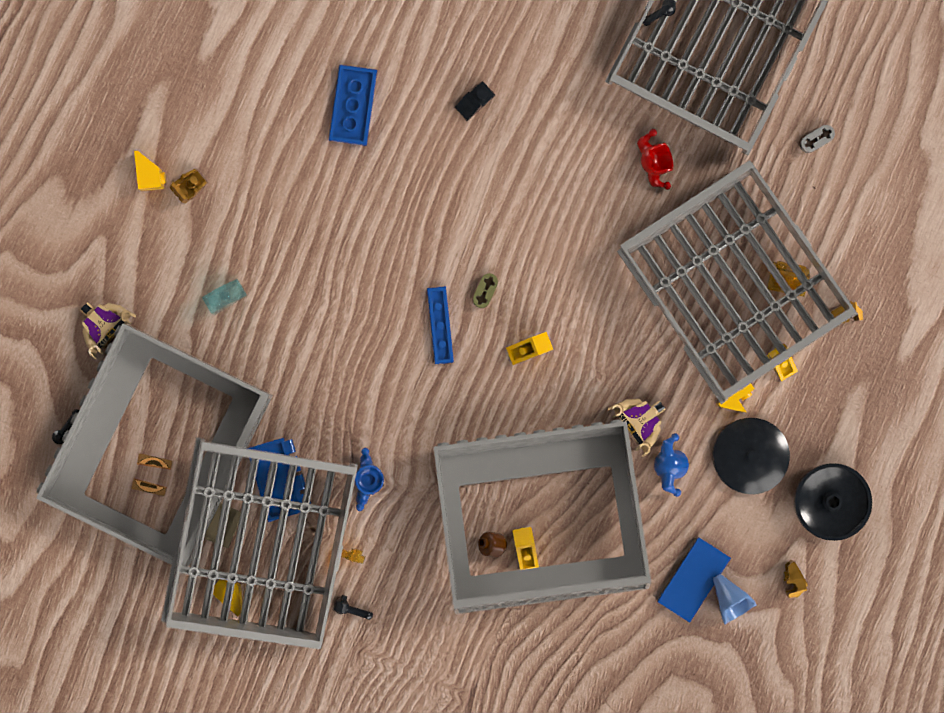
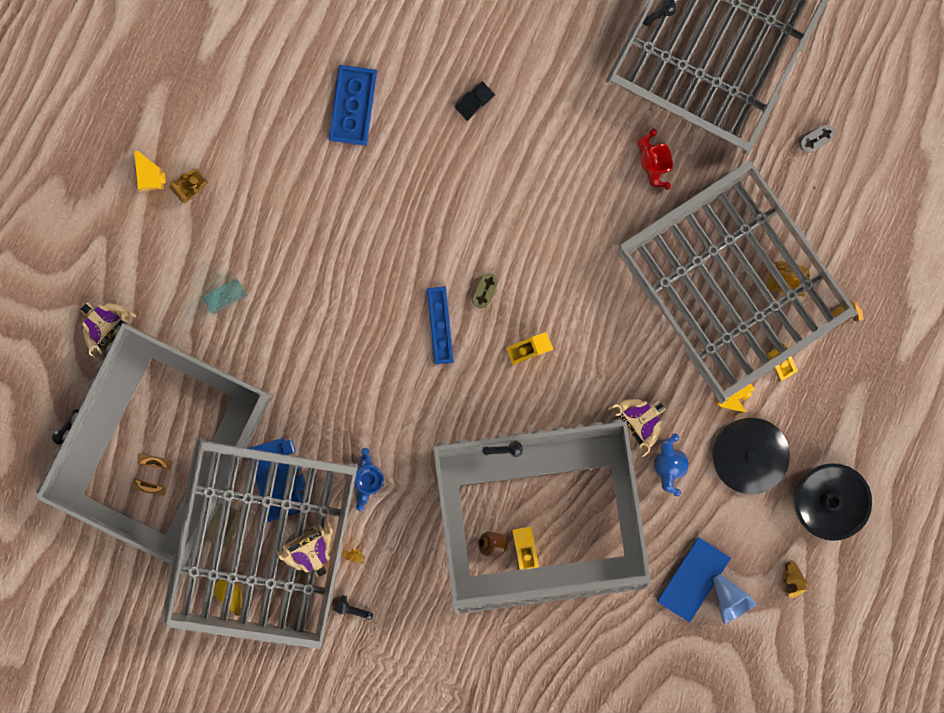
(309, 550): none -> tan torso
(514, 449): none -> black piece

